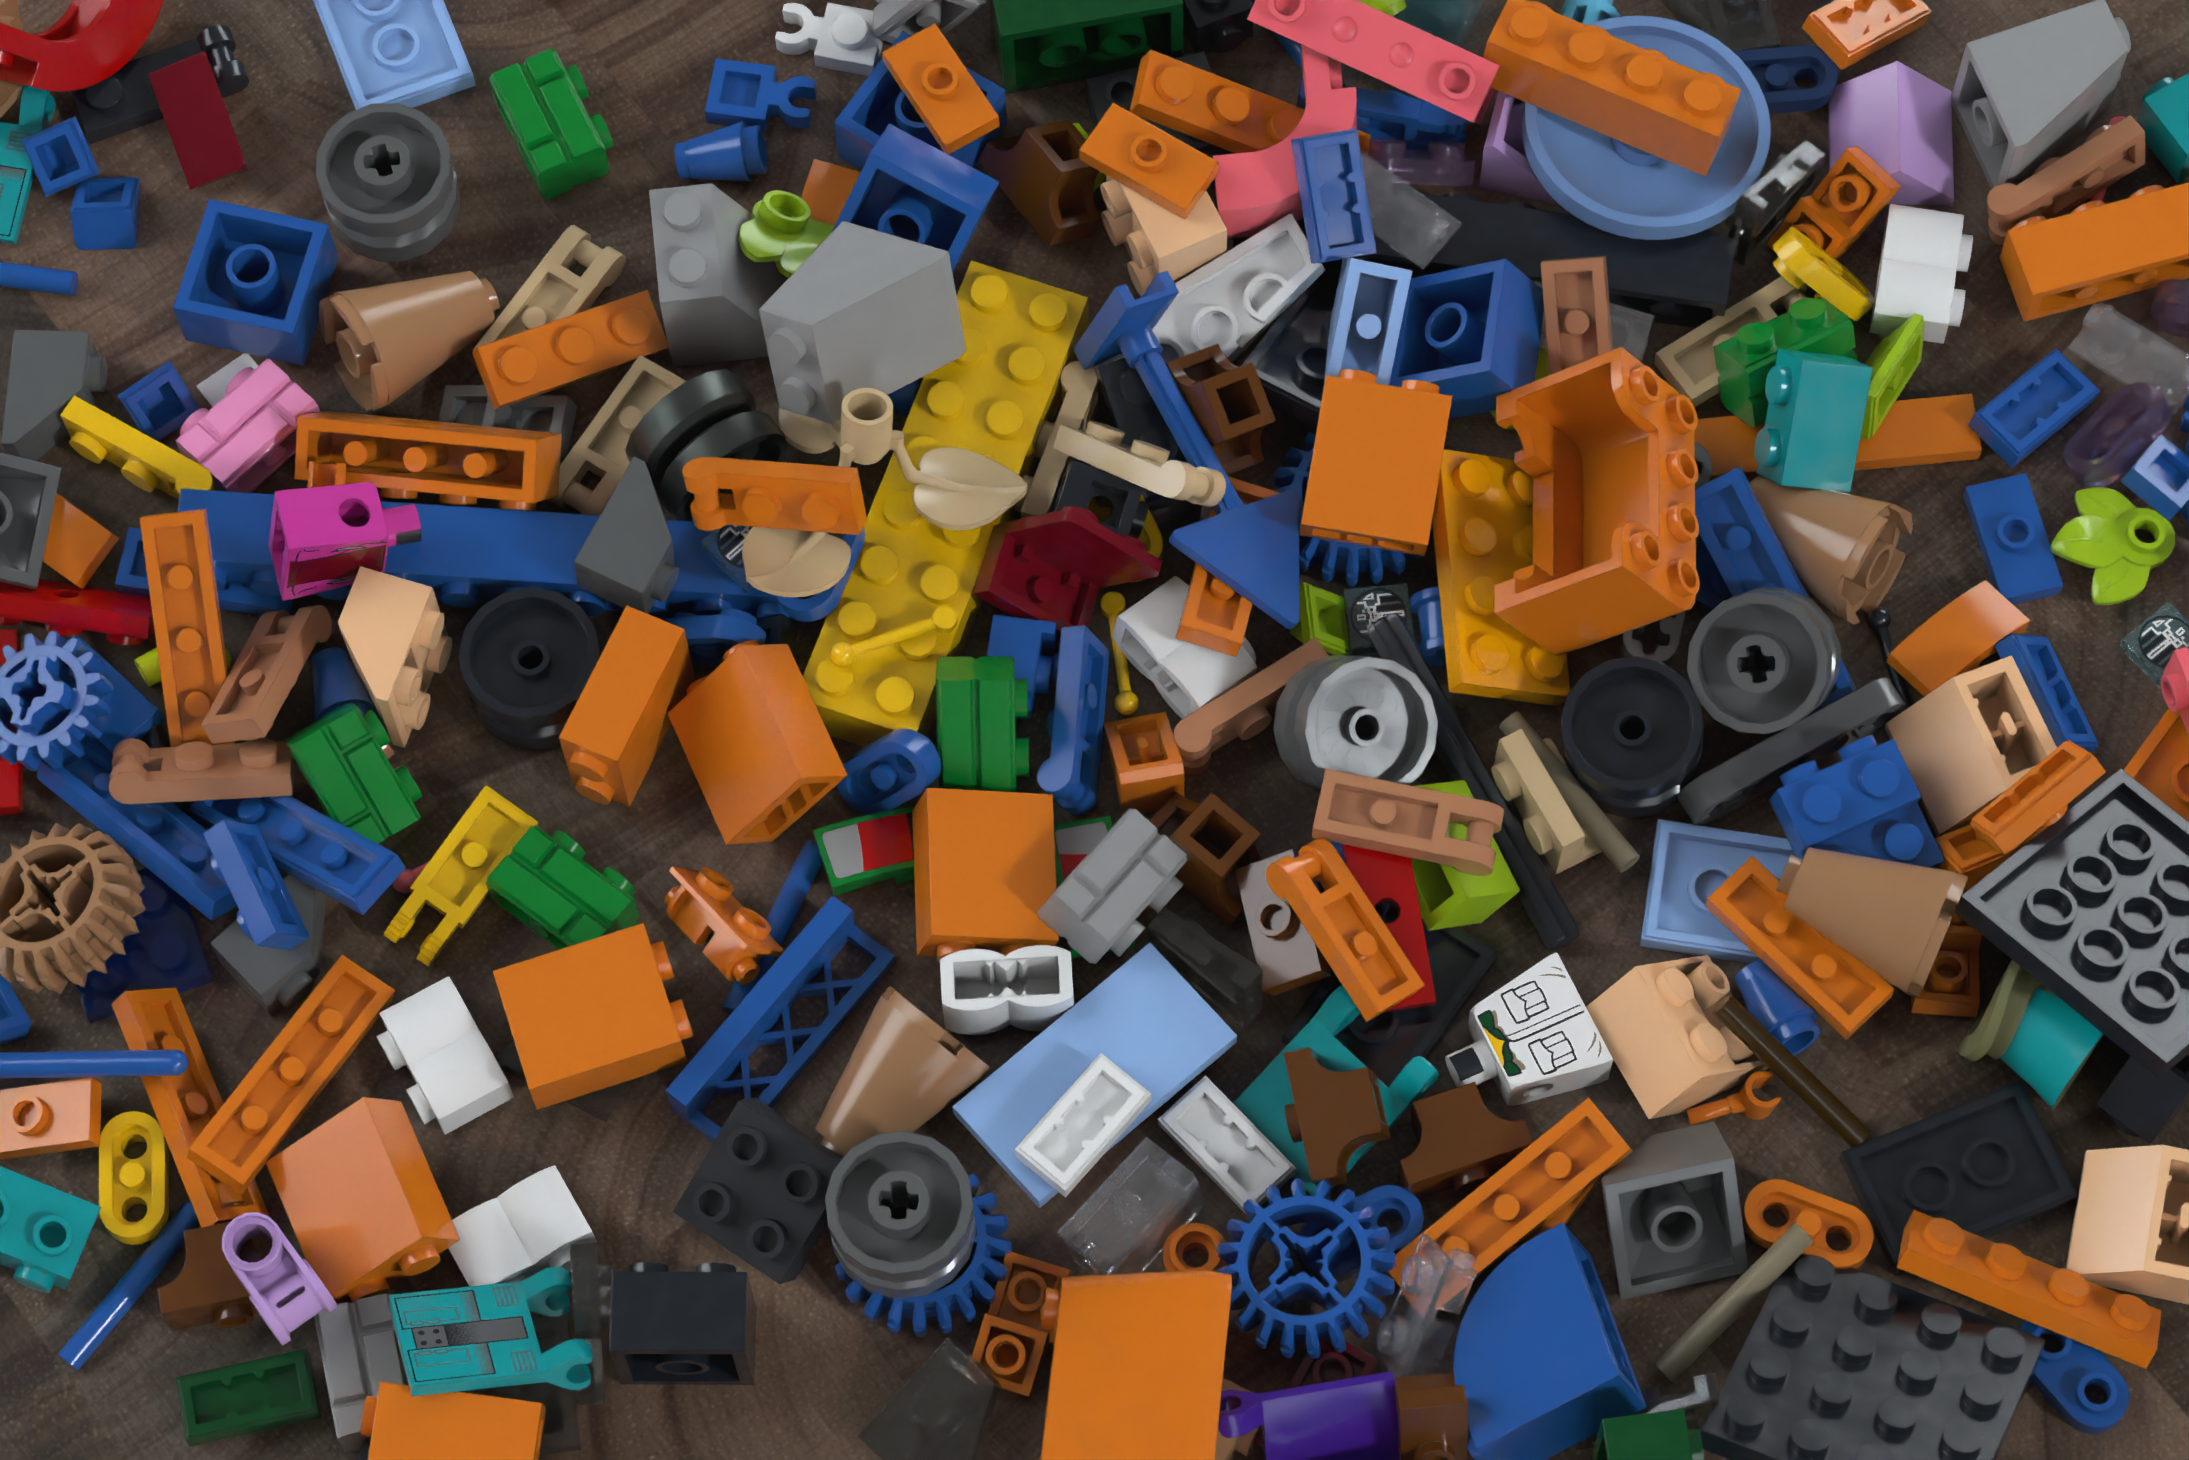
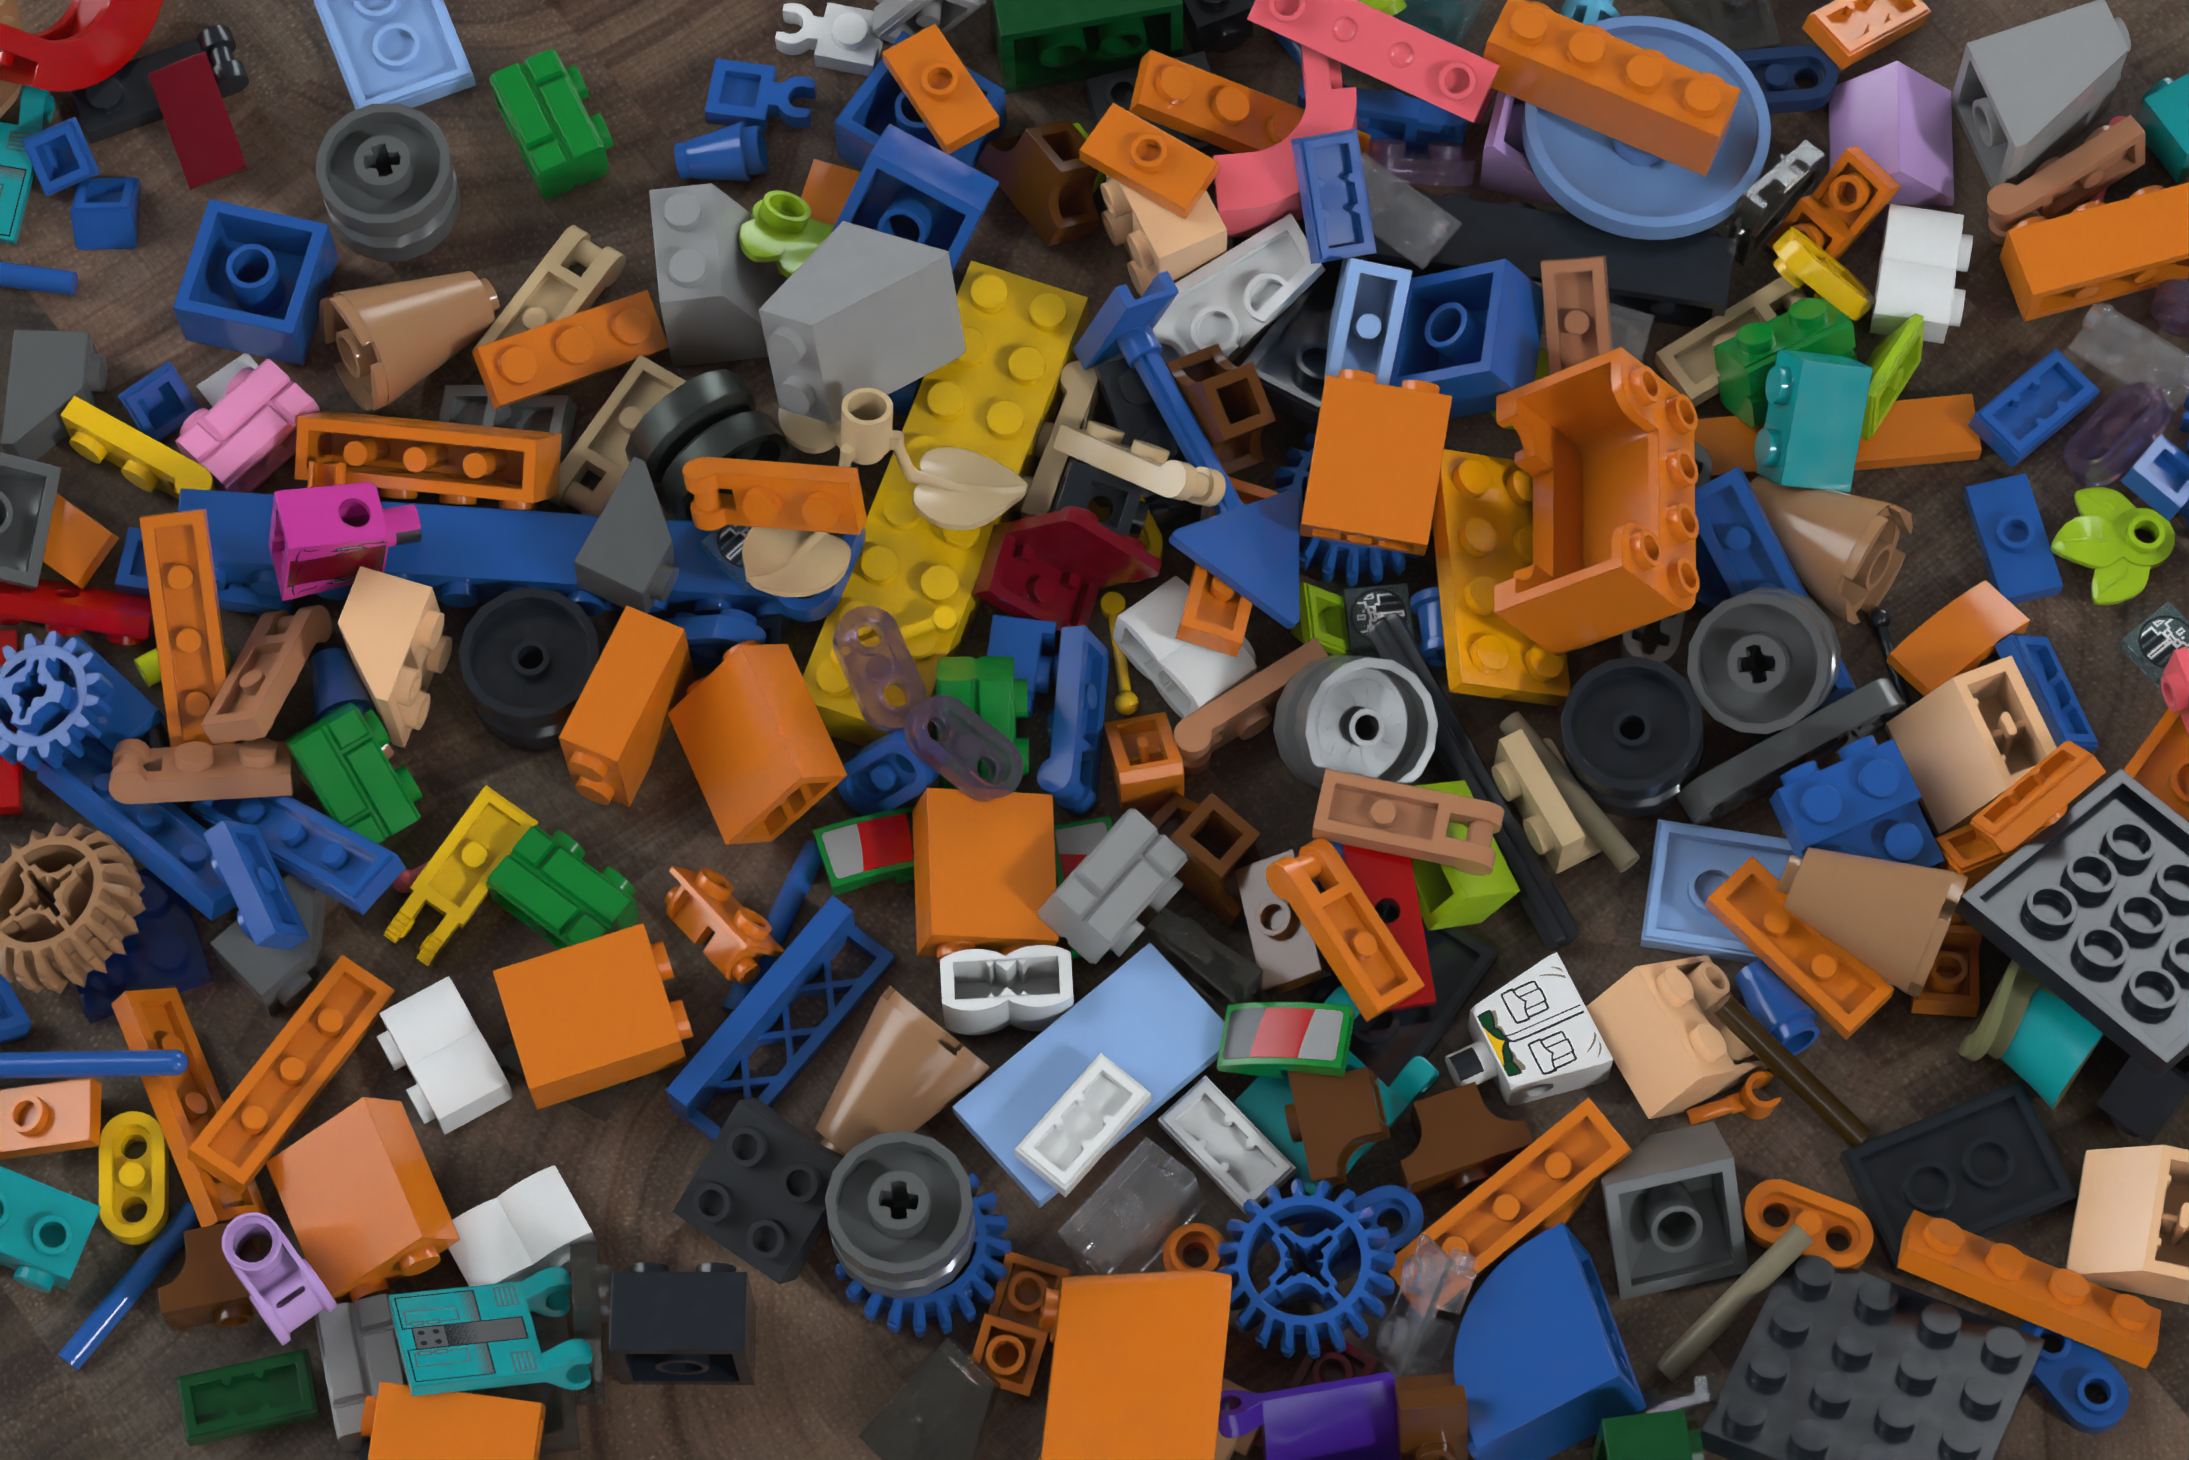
(874, 668): none -> plate
(961, 744): none -> plate
(1287, 1037): none -> slope

